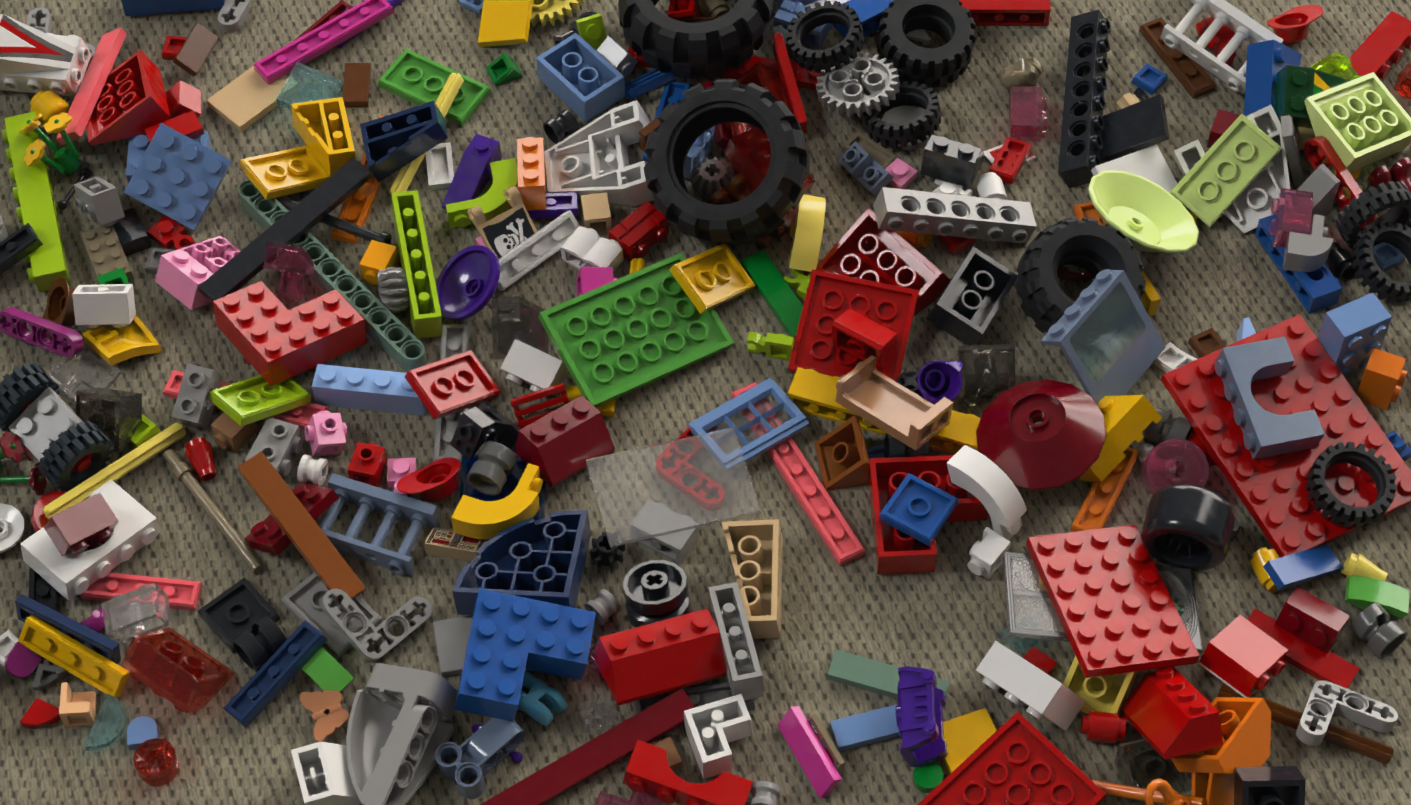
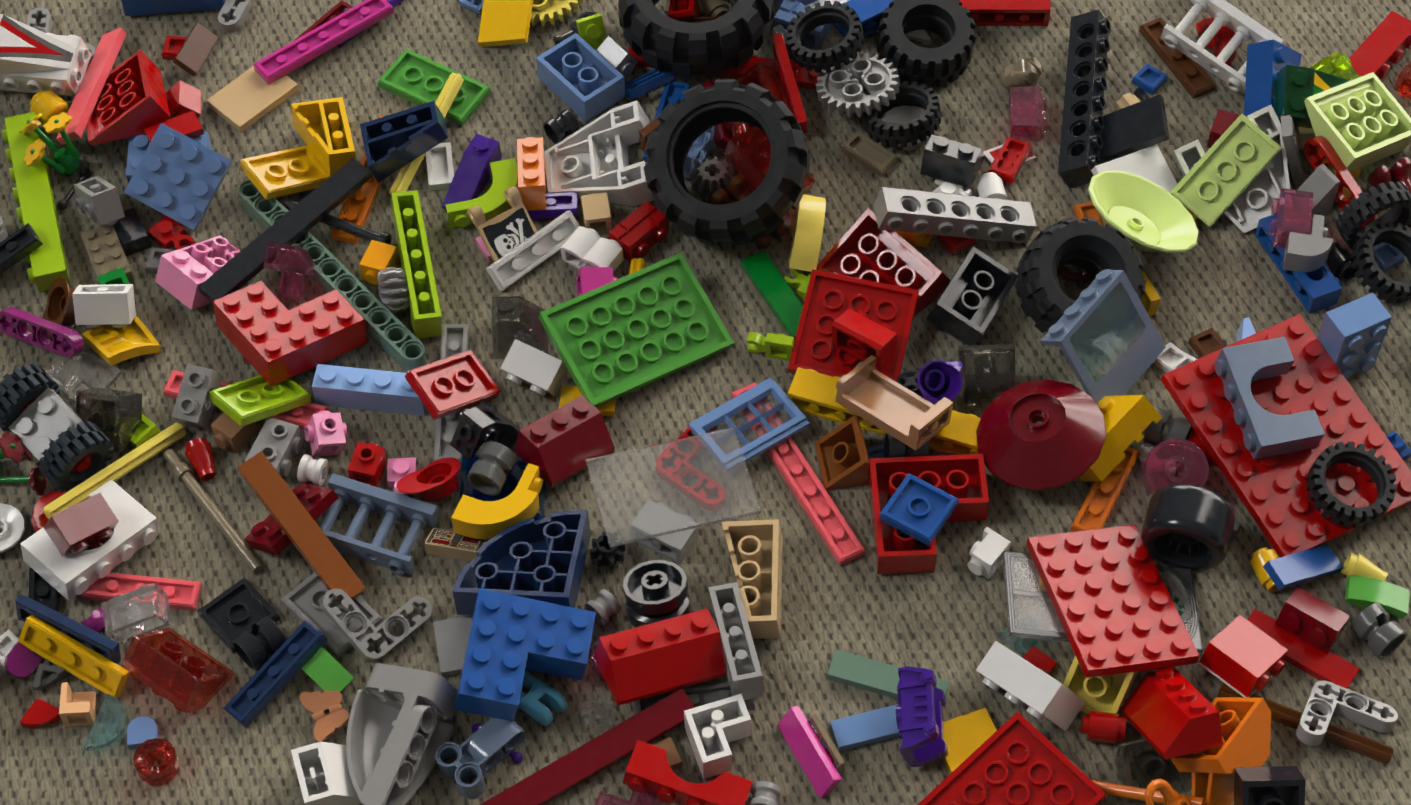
(307, 85): clear light blue tile -> none
(357, 84): reddish brown tile -> none
(468, 282): dark purple dish -> none
(504, 70): green slope -> none
(537, 395): red tile -> none
(712, 277): yellow tile -> none
(865, 168): sand blue slope -> none
(902, 174): bright pink plate -> none
(927, 777): green tile -> none
(991, 487): white arch -> none
(1295, 23): red piece -> none
(1382, 379): orange brick -> none

